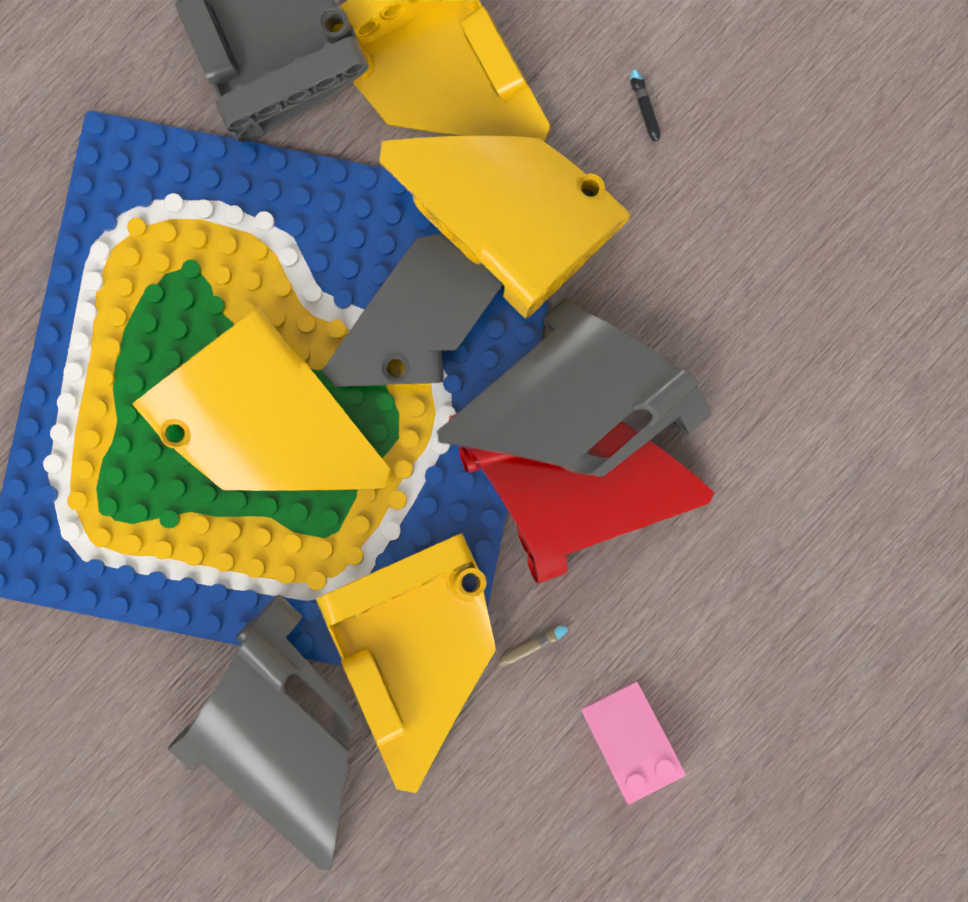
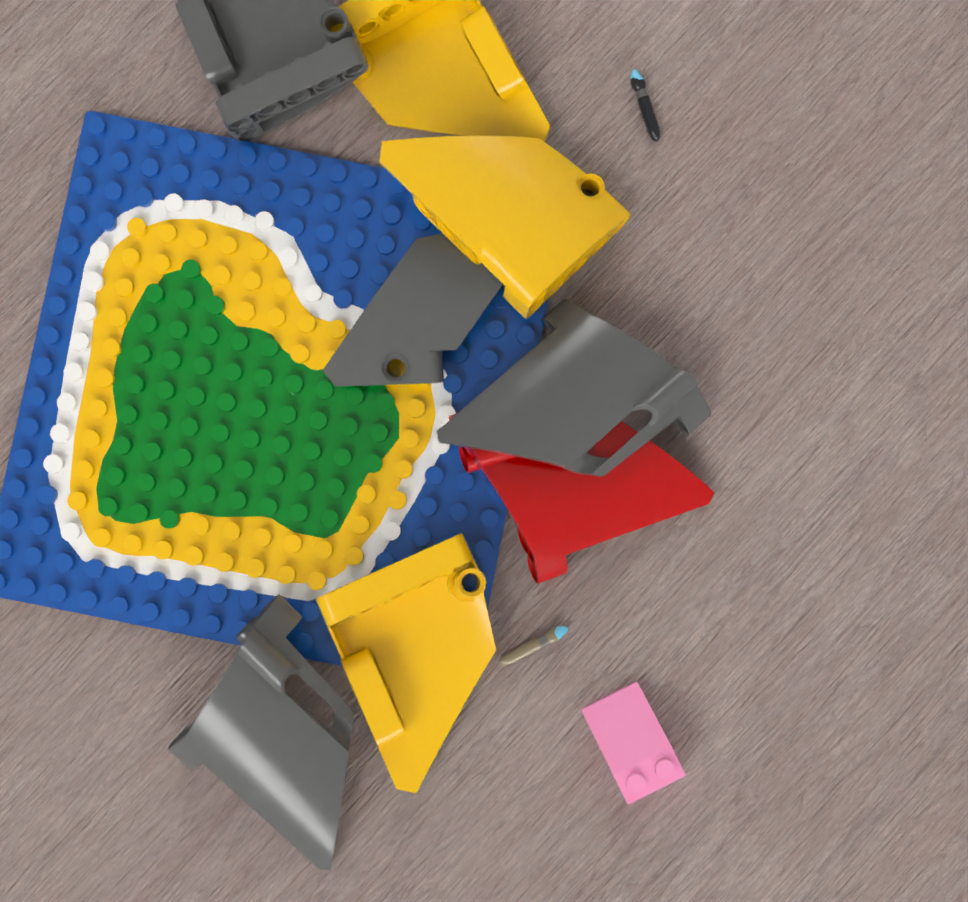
(260, 417): yellow panel -> none

